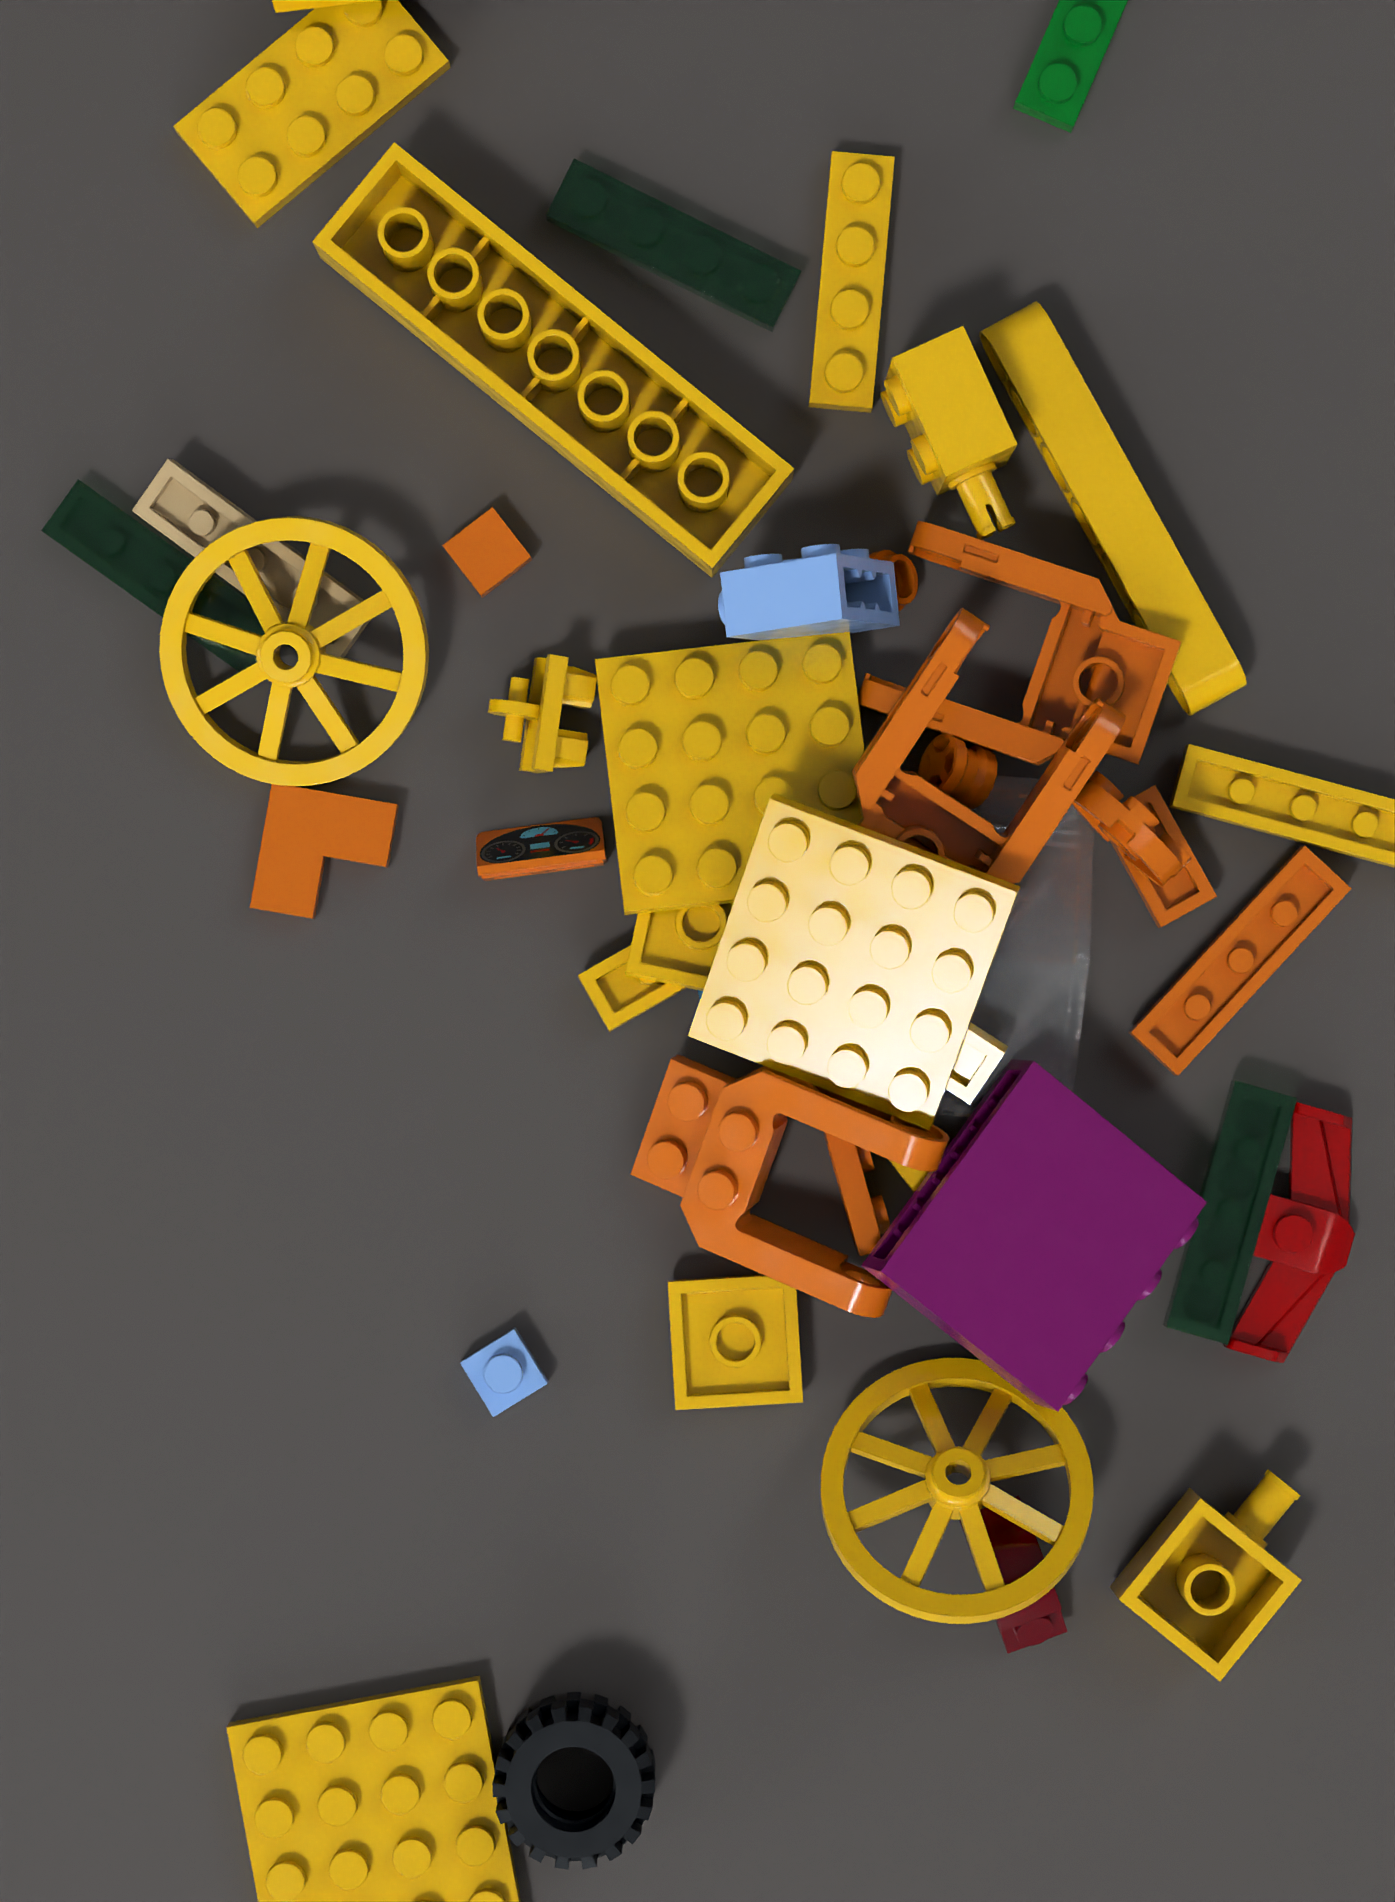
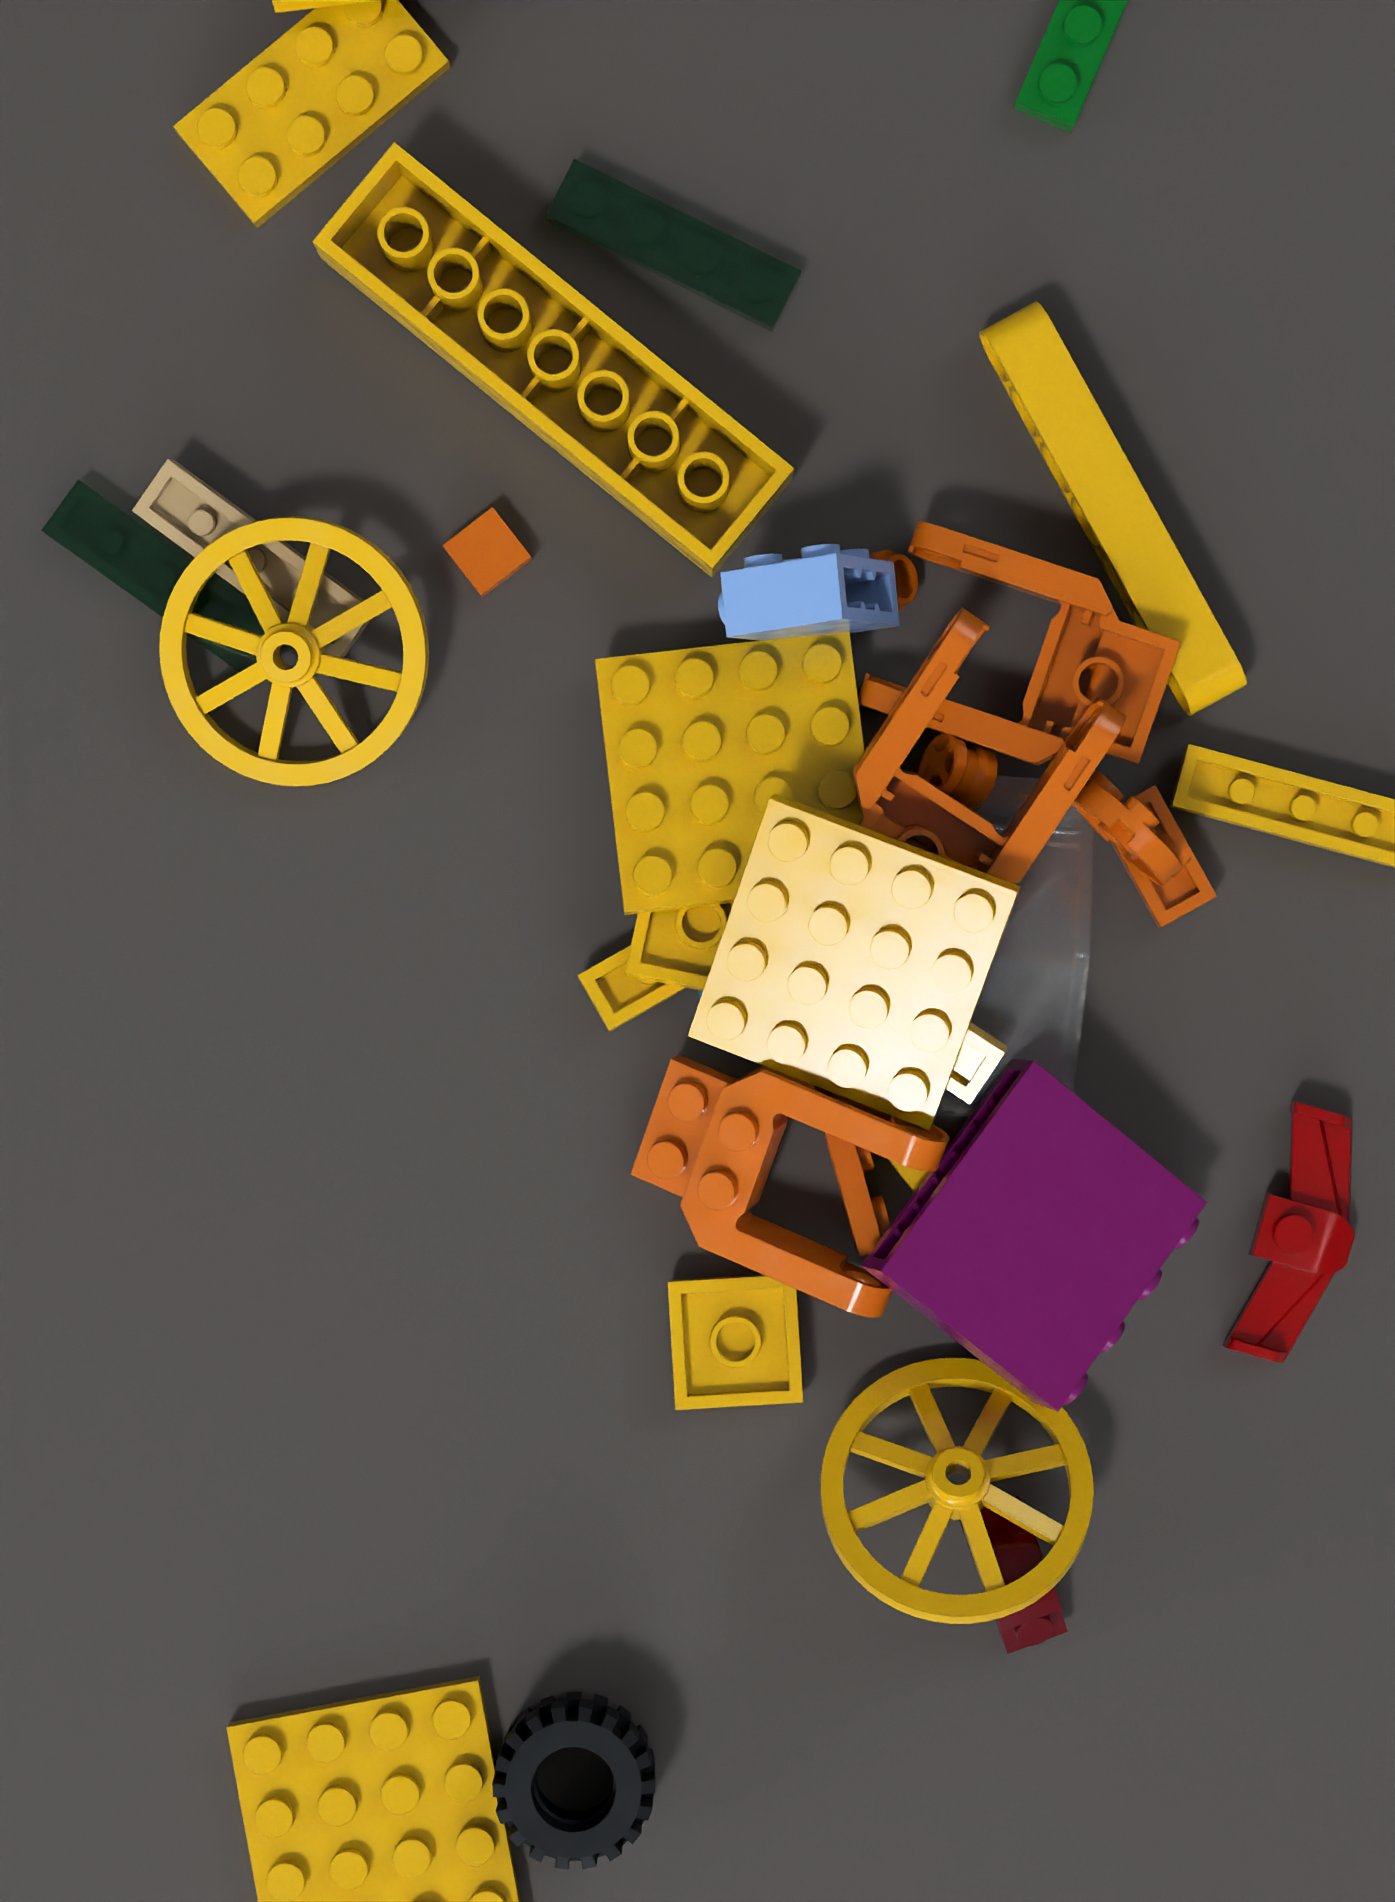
(304, 830): orange tile -> none
(504, 1372): light blue plate -> none
(540, 849): slope -> none
(543, 741): yellow hips -> none
(851, 281): yellow plate -> none
(952, 425): yellow brick -> none
(1209, 1575): yellow brick -> none
(1229, 1224): clear green plate -> none
(1239, 960): orange plate -> none

